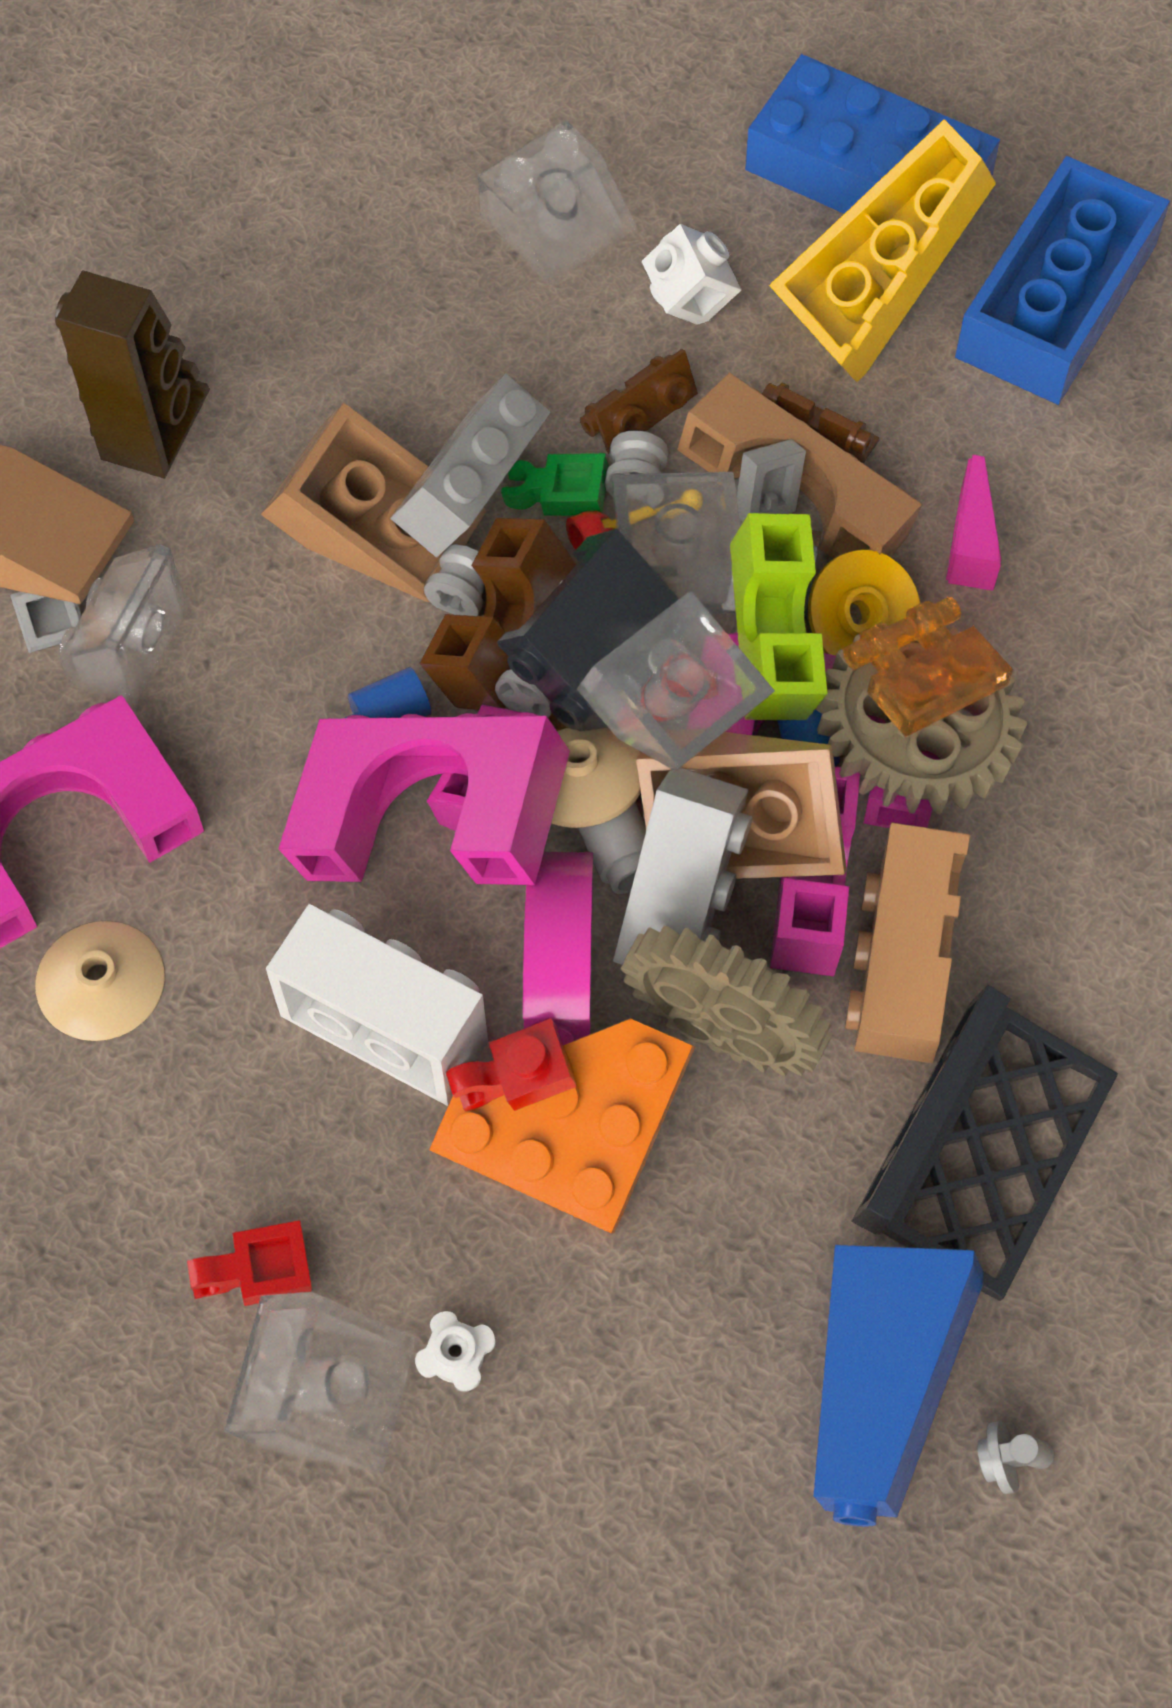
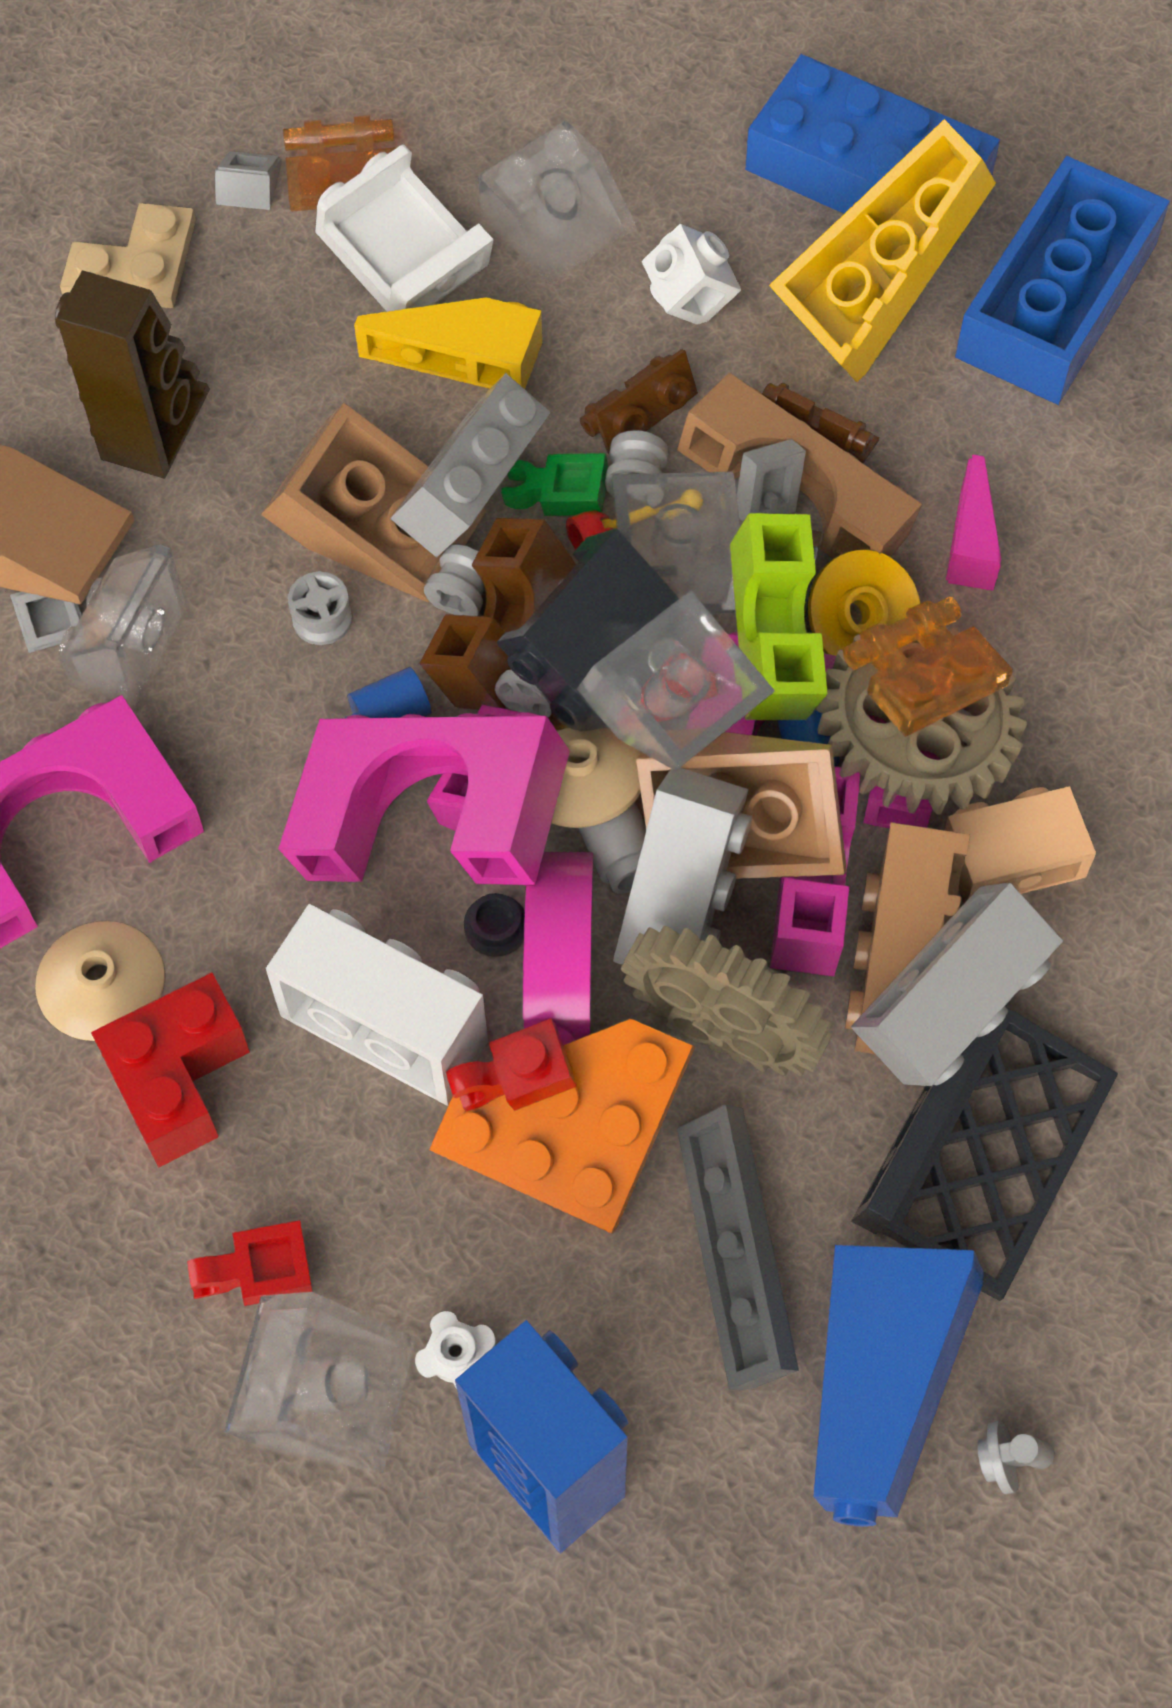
(150, 260): none -> tan plate
(160, 1054): none -> red brick
(246, 180): none -> light grey slope
(313, 174): none -> clear orange plate
(318, 594): none -> light grey wheel
(399, 234): none -> white panel
(456, 340): none -> yellow slope
(495, 925): none -> black plate
(545, 1433): none -> blue brick
(737, 1249): none -> dark grey plate
(958, 986): none -> light grey brick
(1023, 842): none -> light nougat brick

